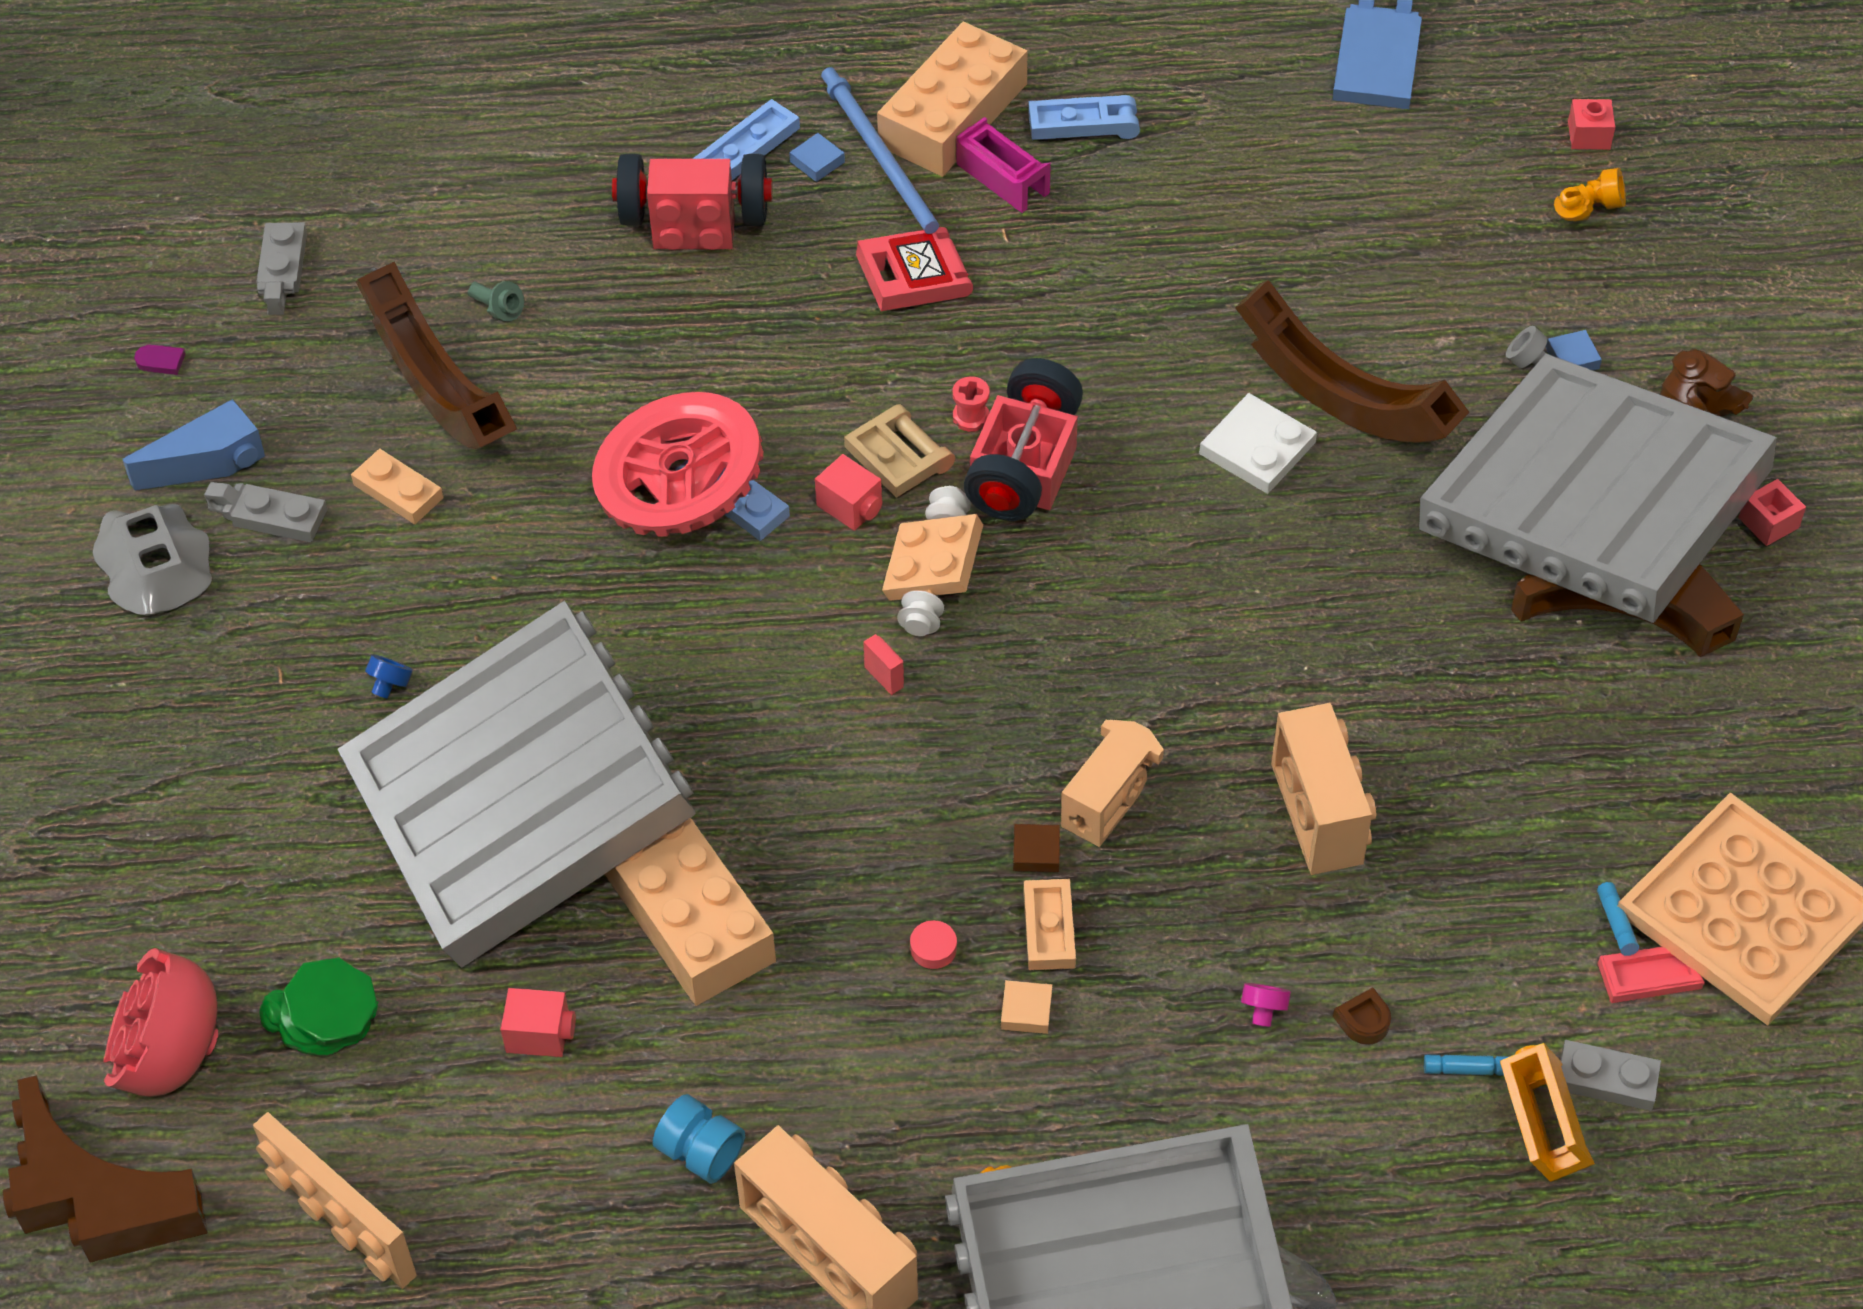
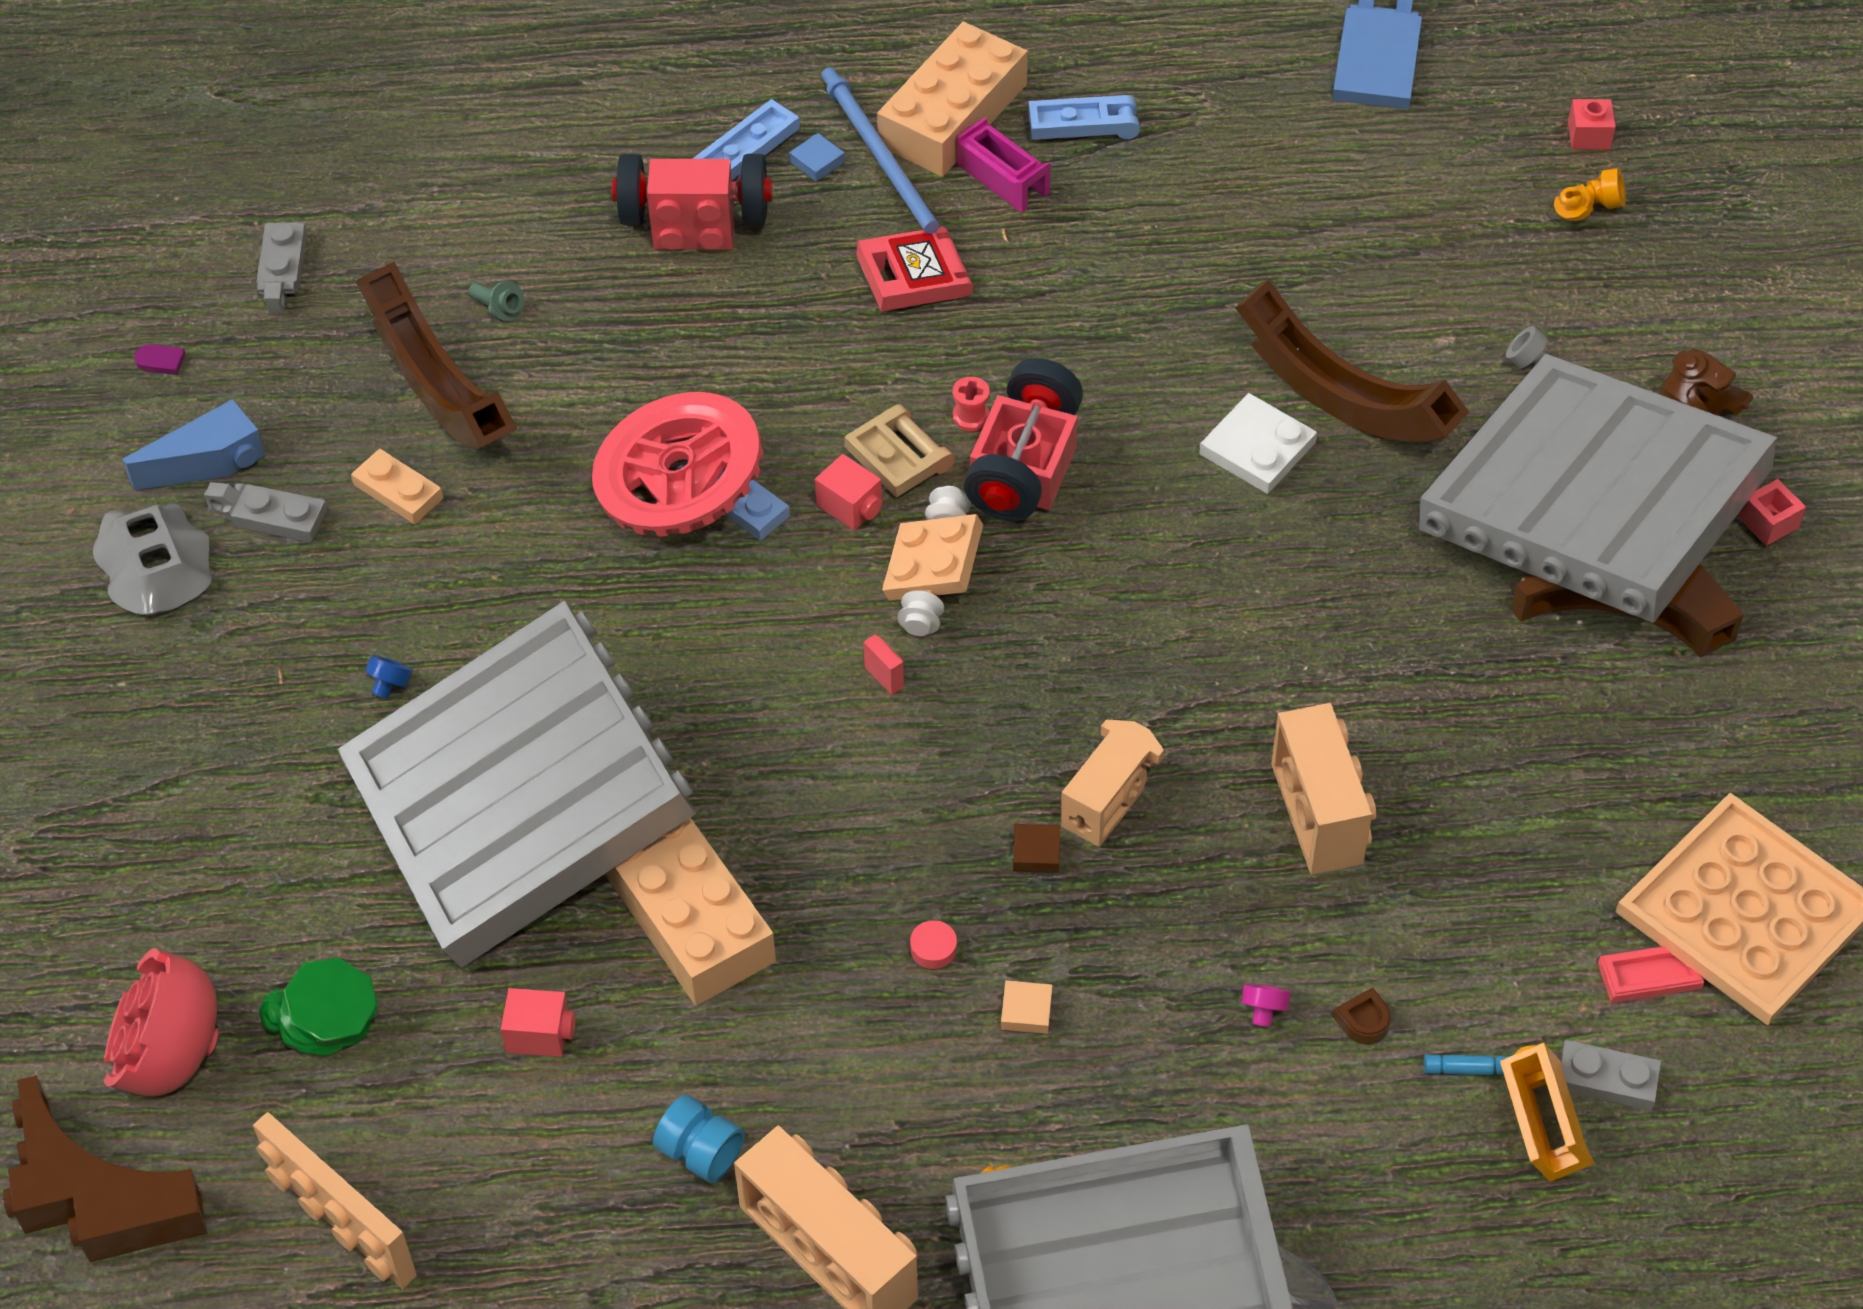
(1049, 924): light nougat plate -> none
(1575, 349): medium blue tile -> none
(1617, 919): dark azure wheel -> none

